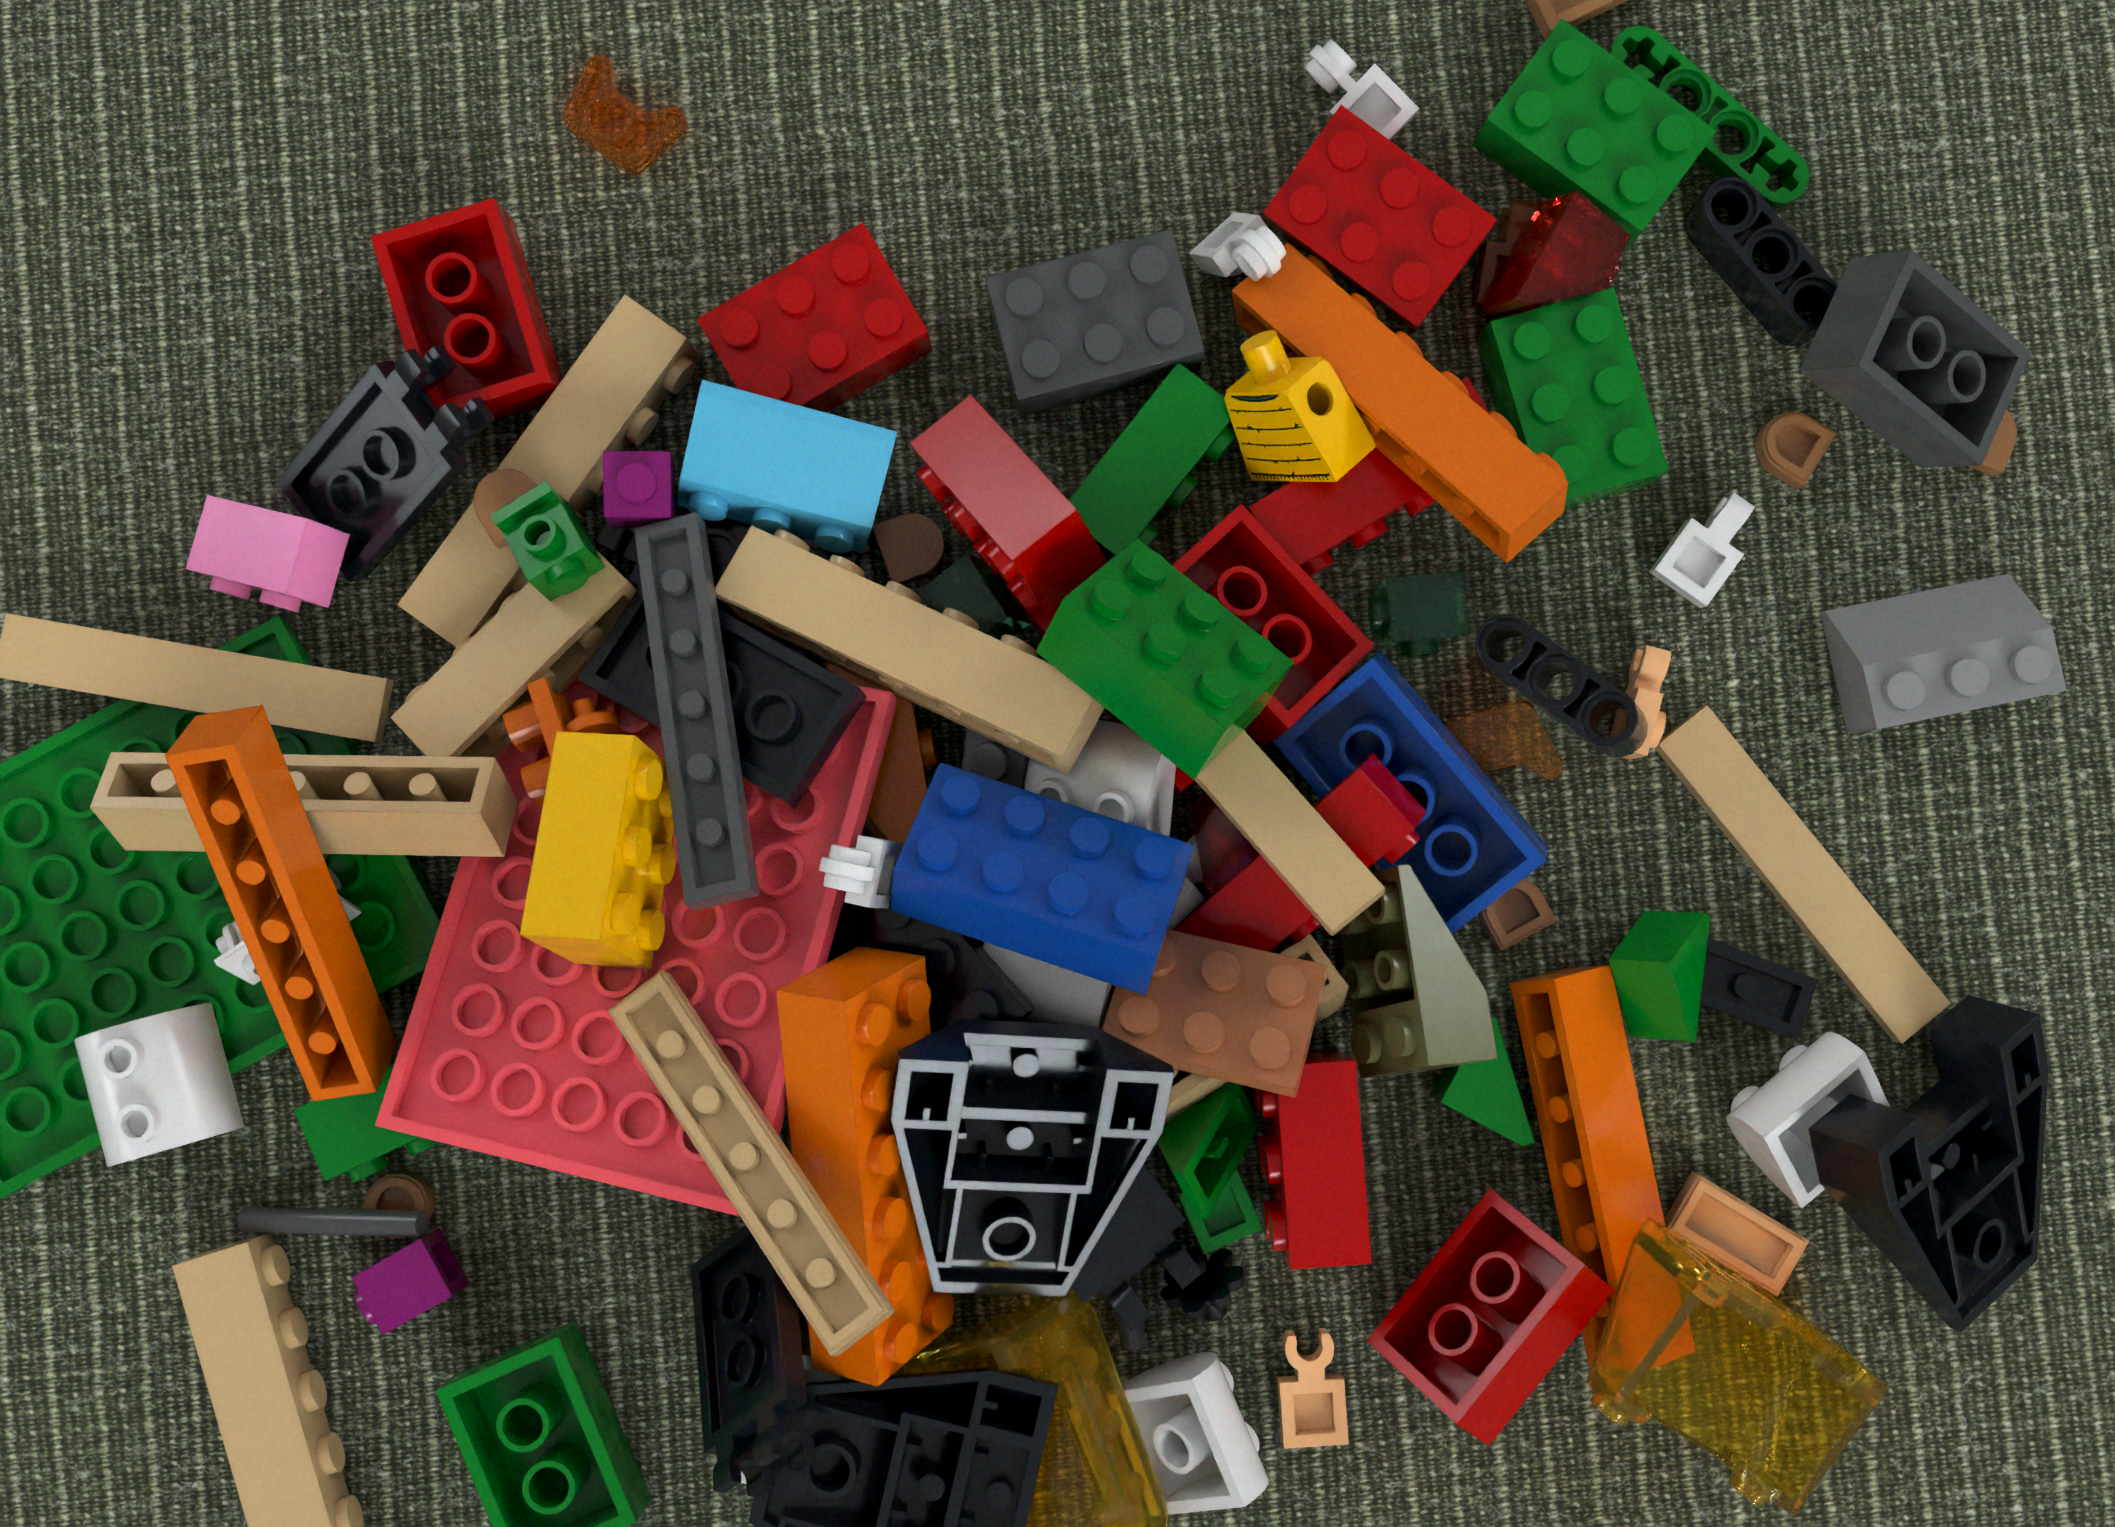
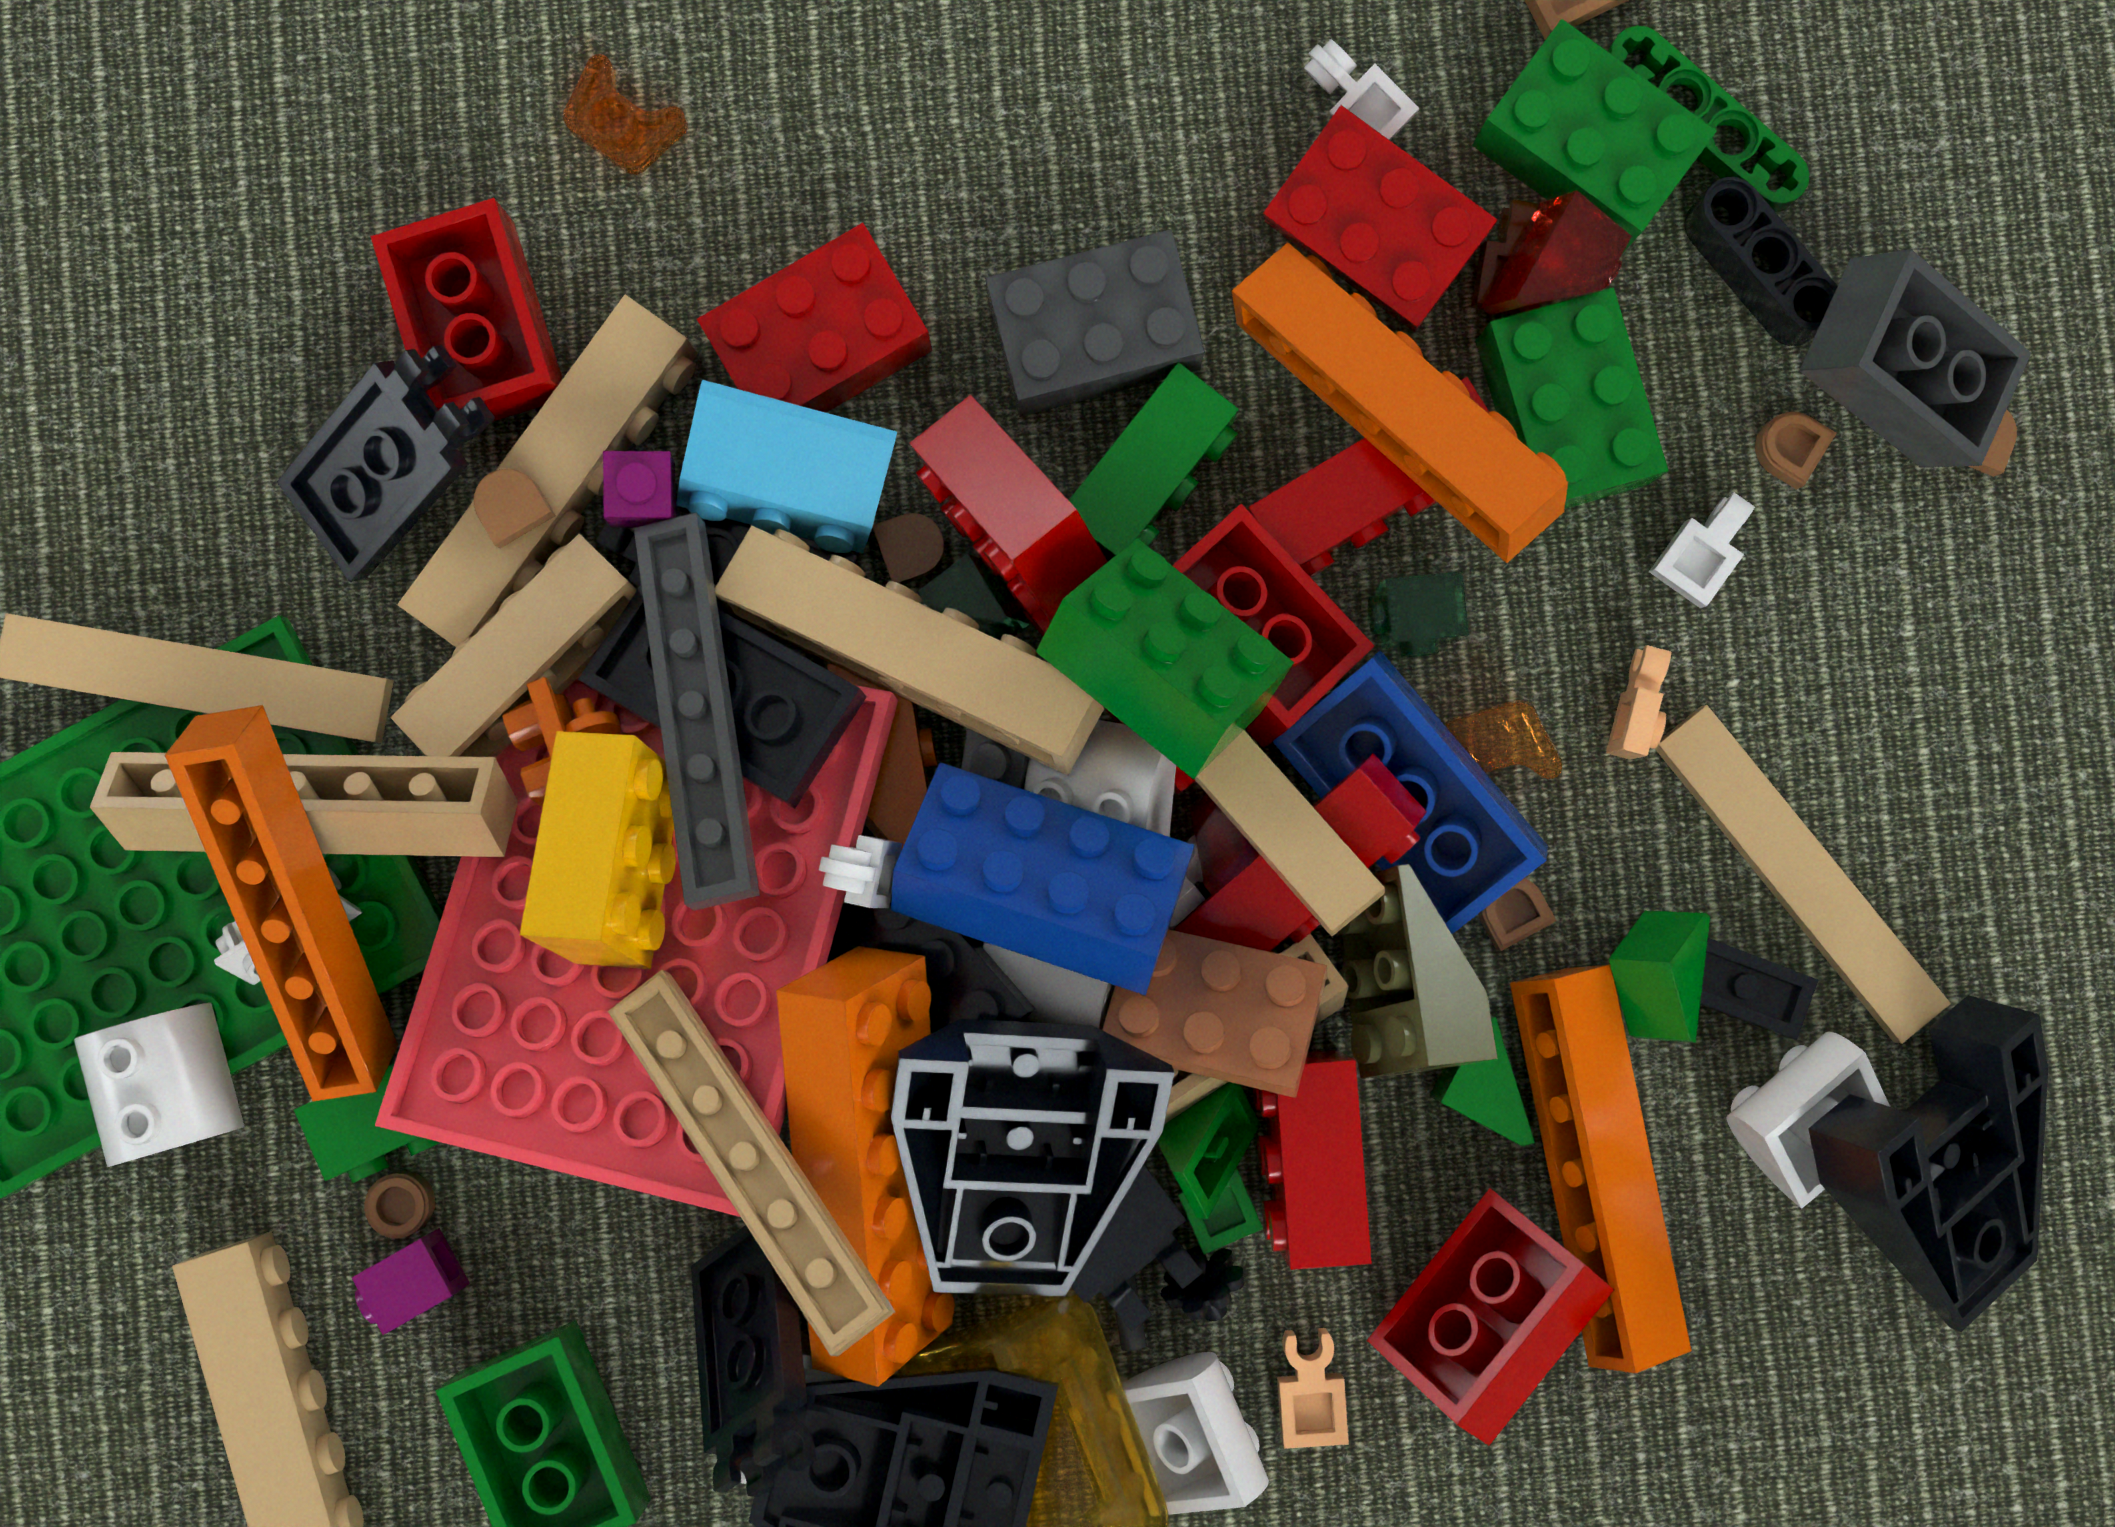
(267, 552): bright pink brick -> none
(333, 1221): dark grey bar -> none
(548, 541): green brick -> none
(1240, 246): white plate -> none
(1294, 416): yellow torso -> none
(1539, 664): black beam -> none
(1728, 1369): clear yellow windscreen -> none
(1735, 1233): light nougat tile -> none
(1940, 653): light grey slope -> none

